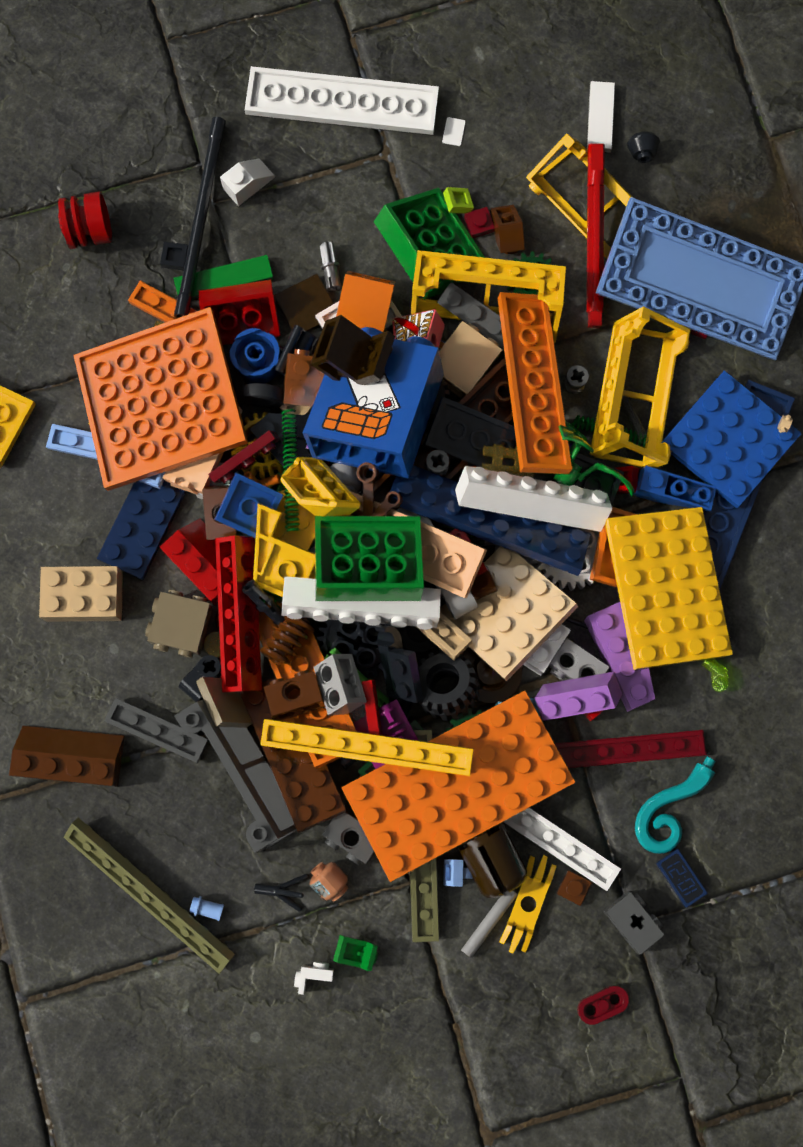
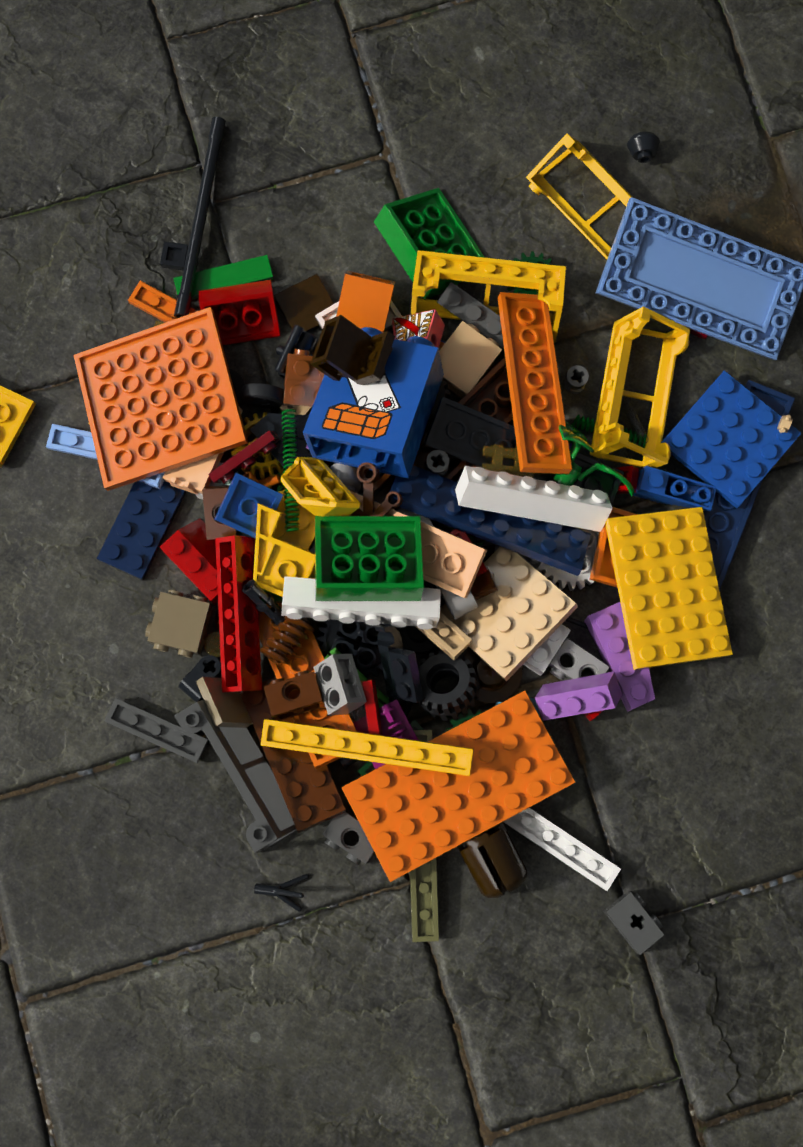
(67, 756): reddish brown slope -> none
(80, 221): red wheel -> none
(81, 594): tan brick -> none
(149, 895): olive plate -> none
(206, 908): light blue pin -> none
(245, 179): white slope -> none
(251, 343): blue brick -> none
(318, 971): white bracket -> none
(329, 881): nougat head -> none
(330, 266): flat silver axle -> none
(341, 100): white plate -> none
(356, 952): green bracket -> none
(453, 131): white sticker -> none
(455, 873): light blue tile -> none
(458, 200): lime plate -> none
(479, 222): dark red plate -> none
(488, 923): light grey piece -> none
(508, 229): reddish brown slope -> none
(527, 920): yellow piece -> none
(573, 888): reddish brown plate -> none
(595, 232): red piece -> none
(601, 114): white tile -> none
(603, 1007): dark red plate -> none
(632, 749): dark red tile -> none
(681, 878): tile -> none
(695, 783): teal plant -> none
(719, 674): clear neon green arm -> none

